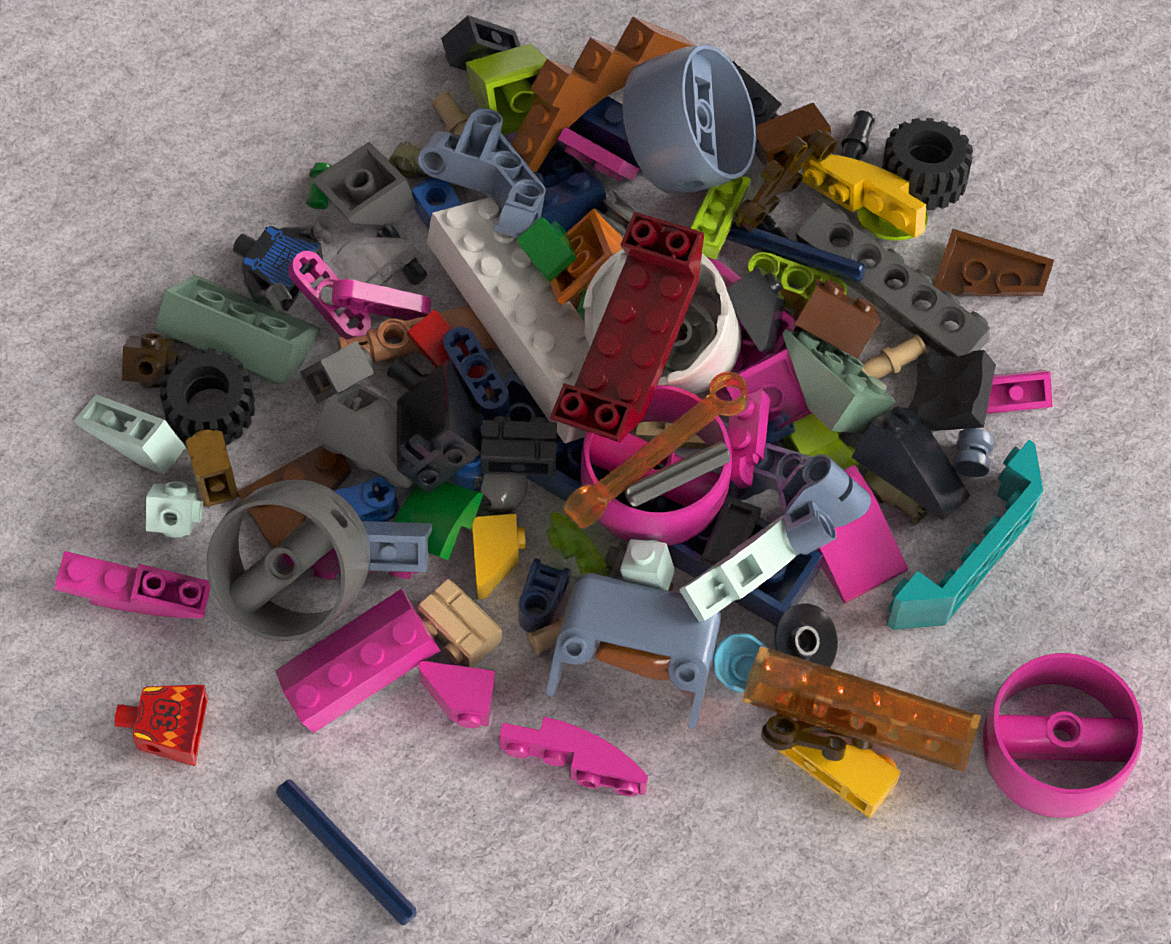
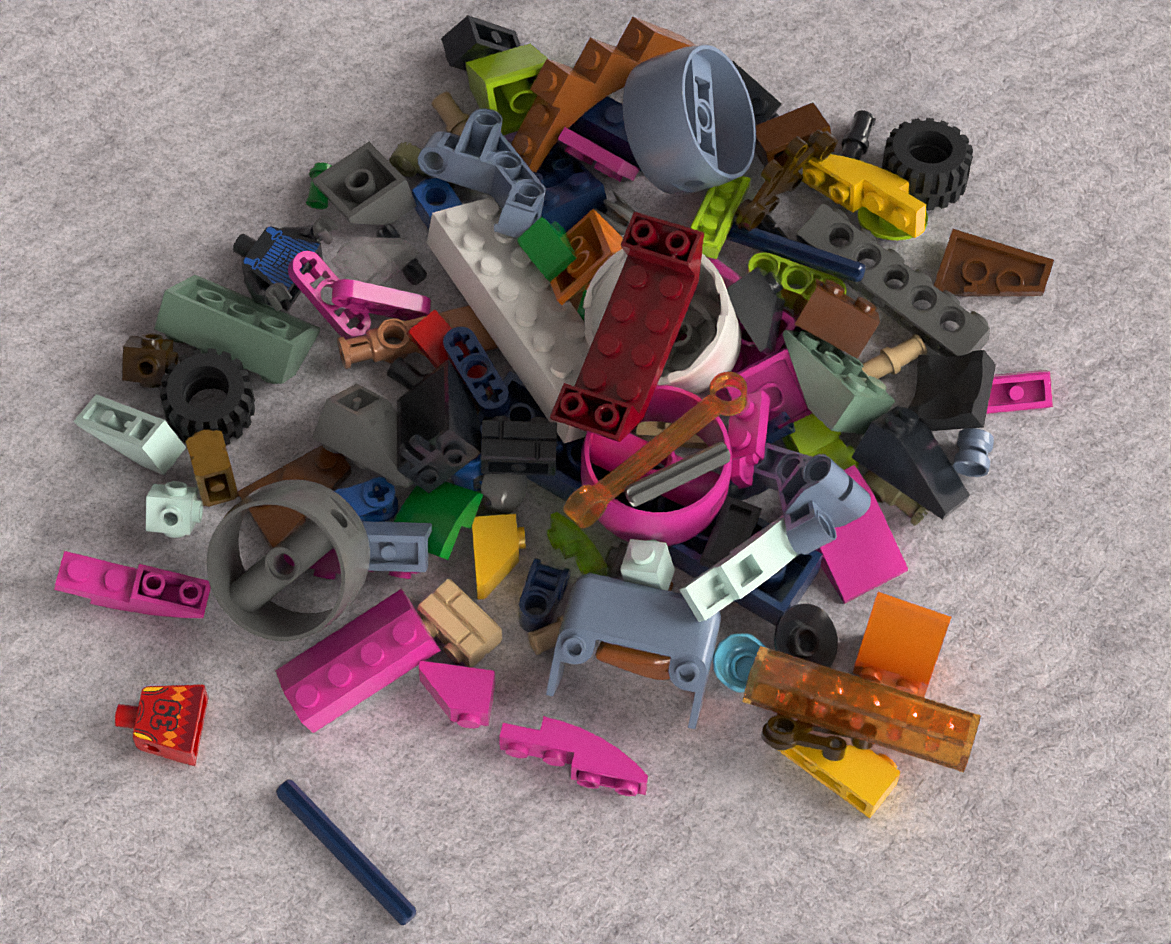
(338, 371): dark grey slope -> none
(901, 644): none -> orange slope
(925, 603): teal slope -> none
(1091, 737): dark pink cylinder -> none

